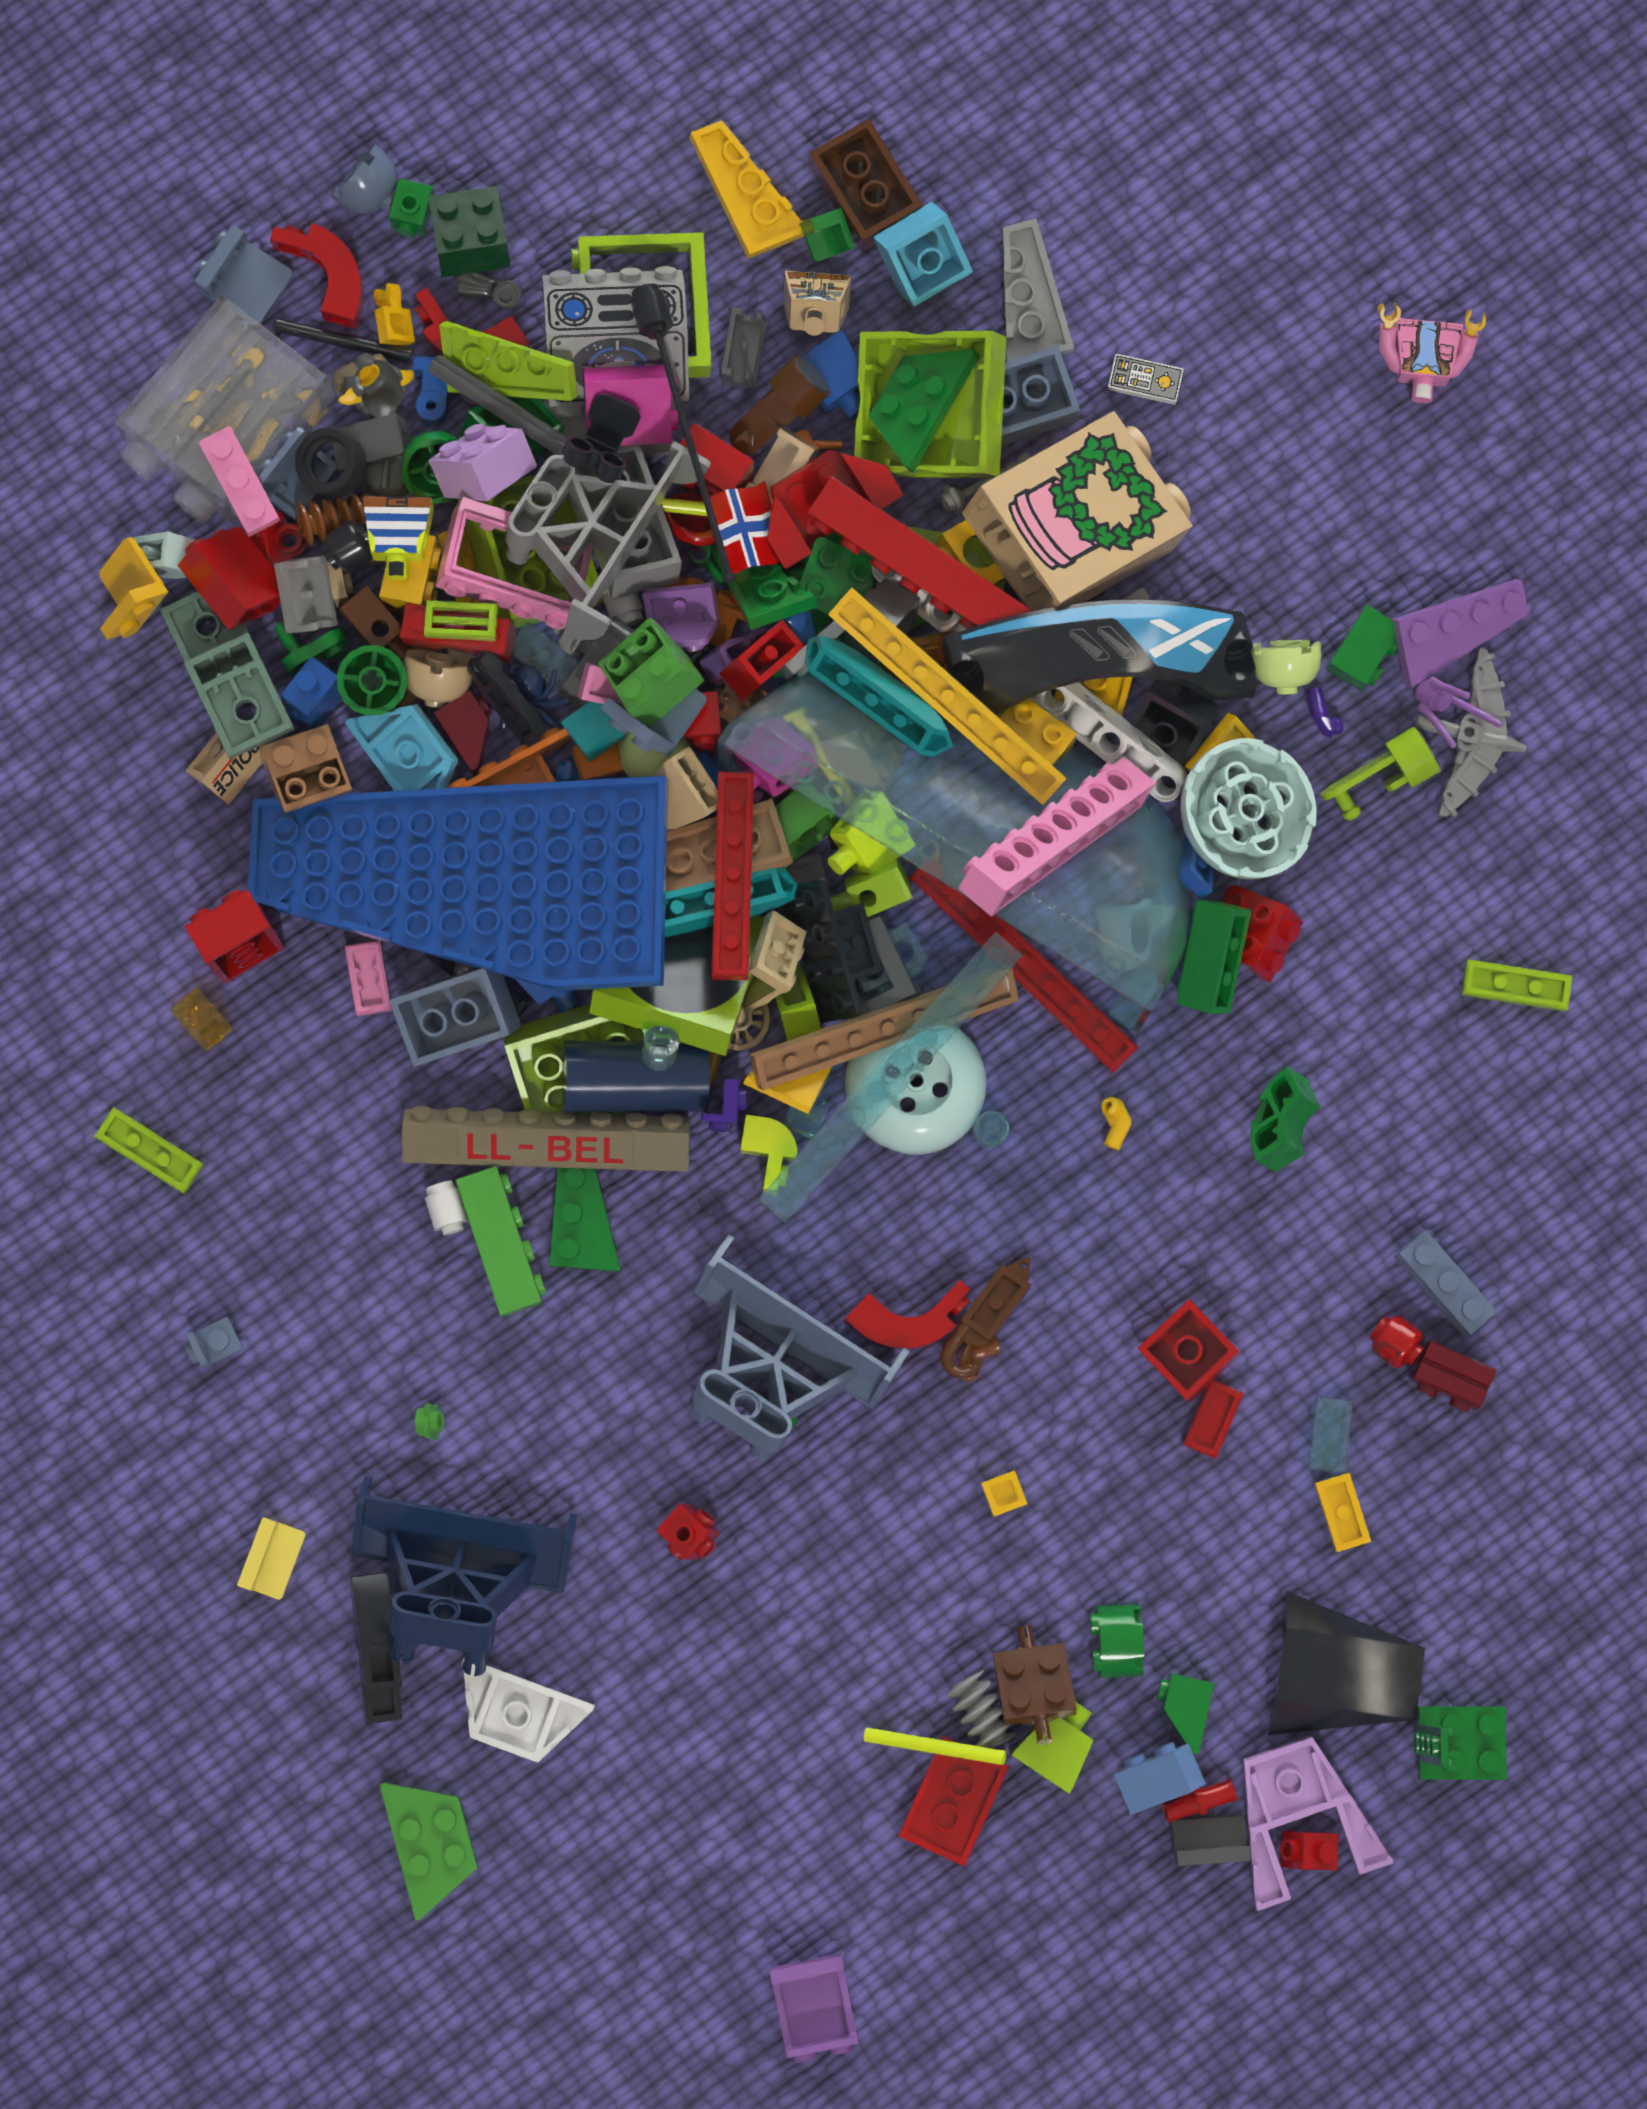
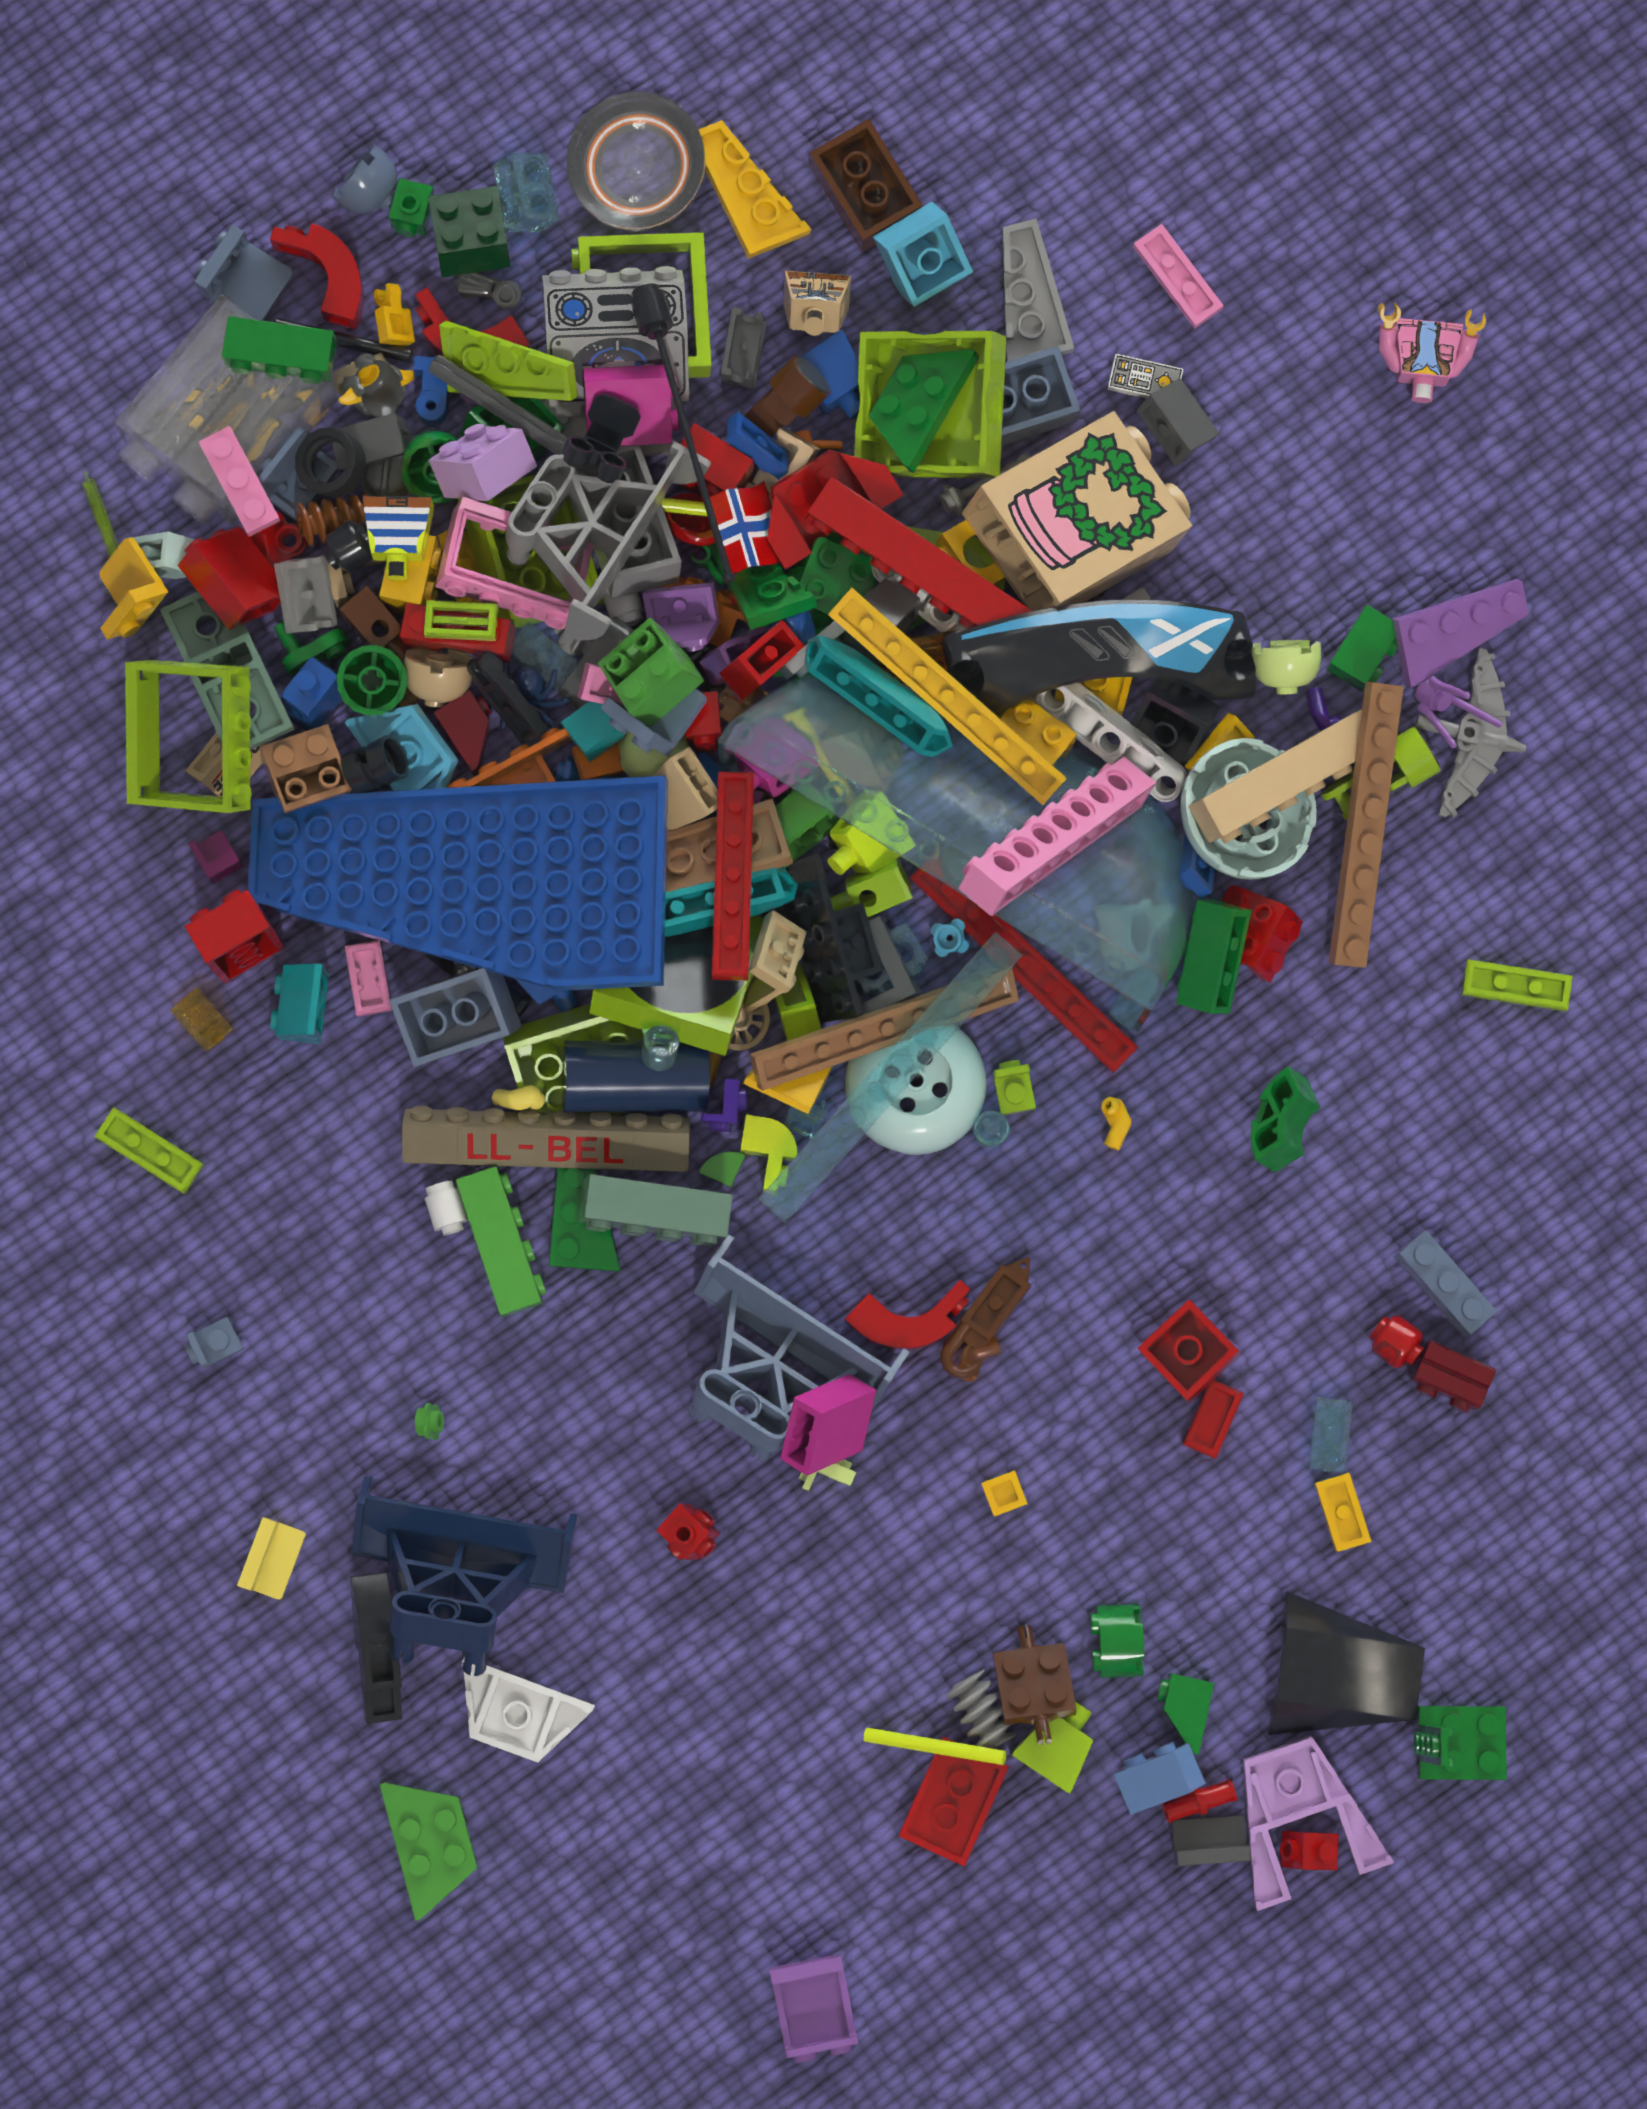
(101, 519): none -> lime piece
(144, 736): none -> lime window
(216, 856): none -> magenta panel
(279, 350): none -> green brick
(301, 1003): none -> teal slope
(375, 765): none -> black wheel
(520, 1098): none -> light yellow arm
(526, 192): none -> clear light blue brick
(636, 161): none -> clear dish
(654, 1208): none -> sand green brick
(723, 1167): none -> bright green tile
(757, 445): none -> blue plate
(827, 235): green panel -> none
(828, 1424): none -> dark pink brick
(839, 1471): none -> yellowish green bracket
(940, 934): none -> medium azure plate
(1013, 1088): none -> lime bracket
(1177, 421): none -> dark grey panel
(1178, 276): none -> bright pink plate
(1279, 781): none -> tan brick
(1365, 824): none -> medium nougat plate

